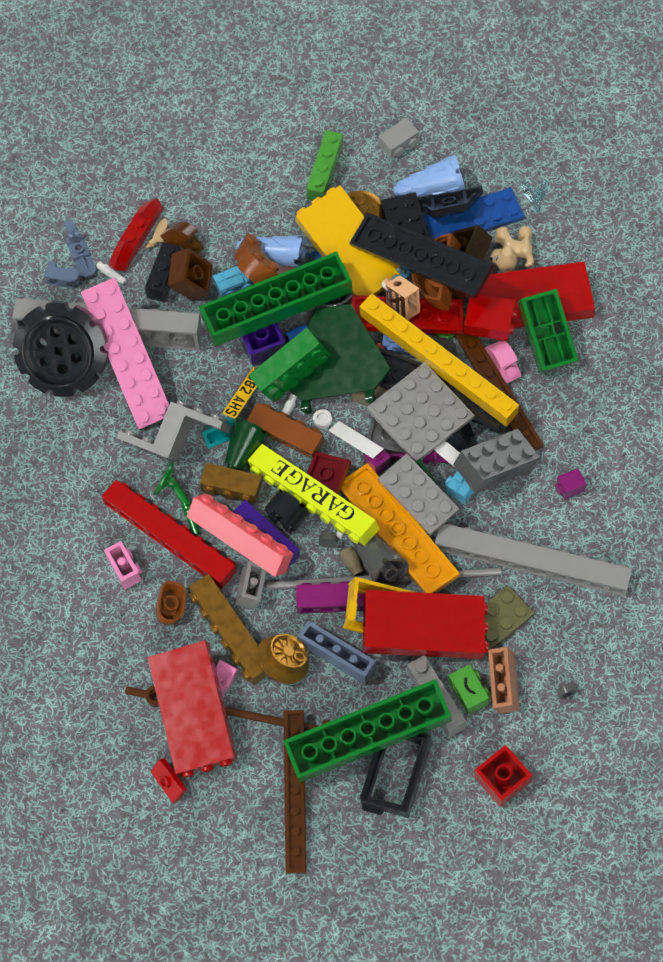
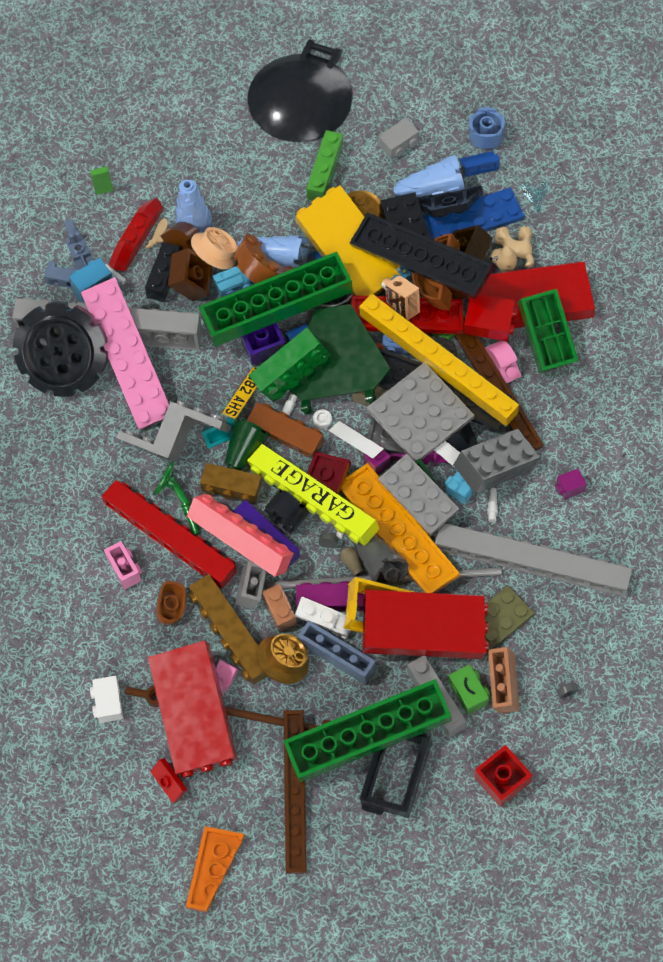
(89, 276): none -> dark azure brick
(101, 180): none -> bright green tile
(107, 699): none -> white brick
(192, 207): none -> light blue cone
(213, 860): none -> orange wing
(215, 248): none -> light nougat wheel
(279, 608): none -> nougat brick
(301, 95): none -> black dish
(322, 616): none -> white plate
(479, 163): none -> blue panel
(486, 128): none -> medium blue brick
(492, 509): none -> white animal

